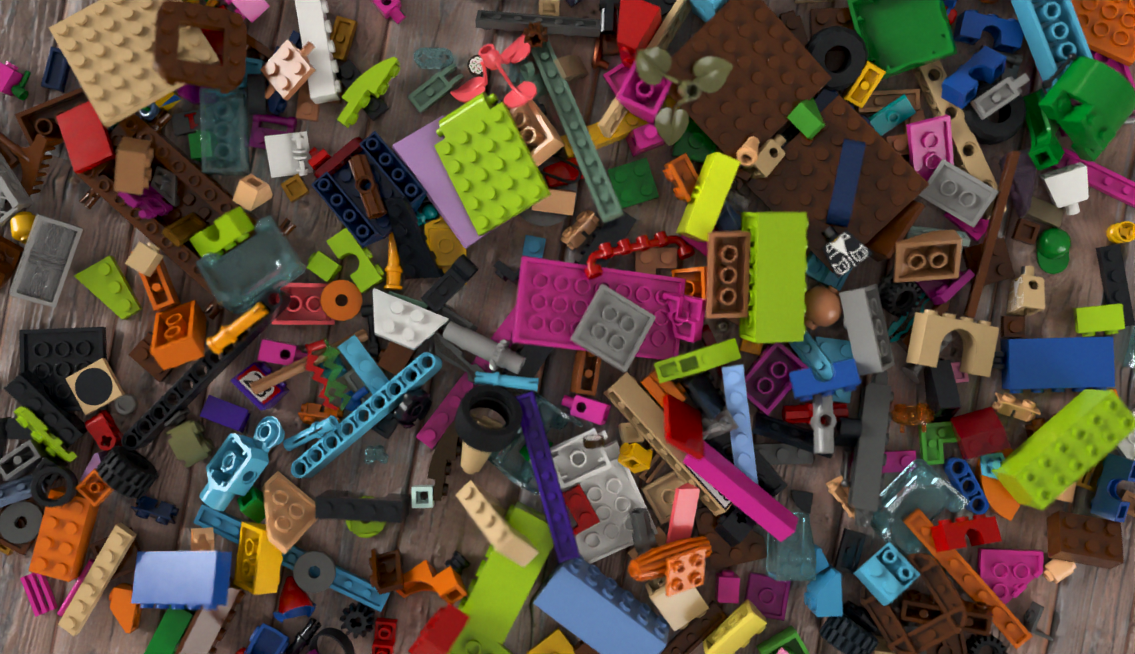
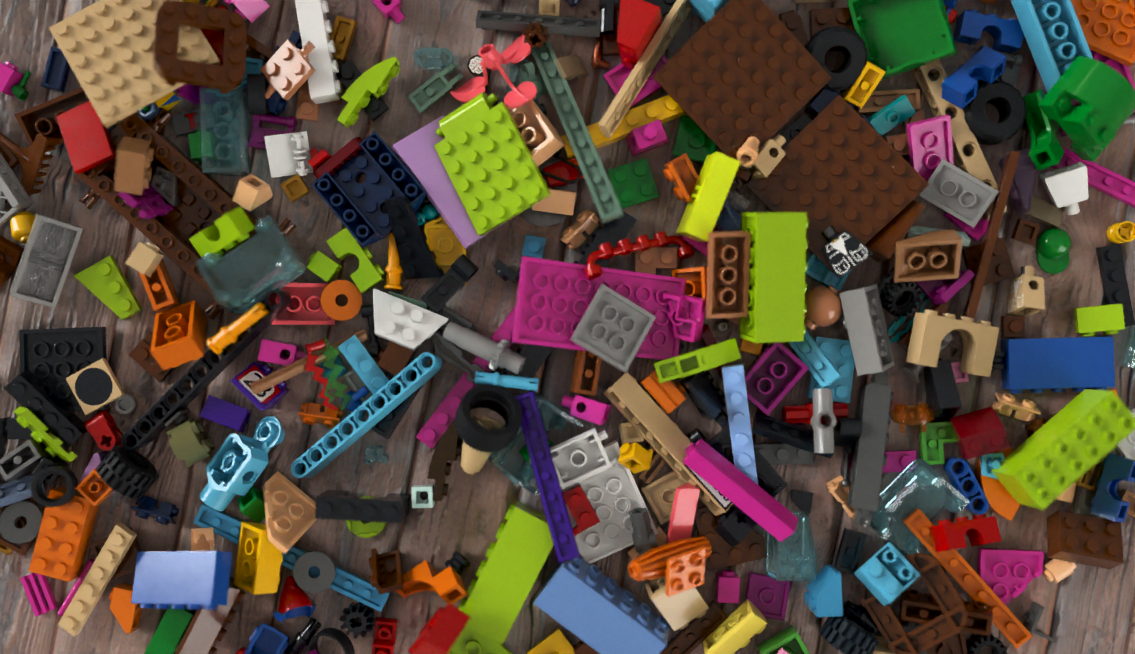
(184, 229): pearl gold tile -> none
(326, 424): medium azure pin -> none
(363, 175): reddish brown piece -> none
(413, 407): black plate -> none
(488, 514): tan arch -> none
(593, 441): dark brown tile -> none
(642, 98): dark pink slope -> none
(683, 427): red tile -> none
(710, 74): olive plant -> none
(721, 424): light grey hinge -> none
(807, 118): bright green slope -> none
(821, 561): dark azure slope -> none
(843, 377): blue arch -> none
(846, 183): dark blue beam -> none
(998, 96): light grey hinge -> none
(1048, 83): black hinge -> none

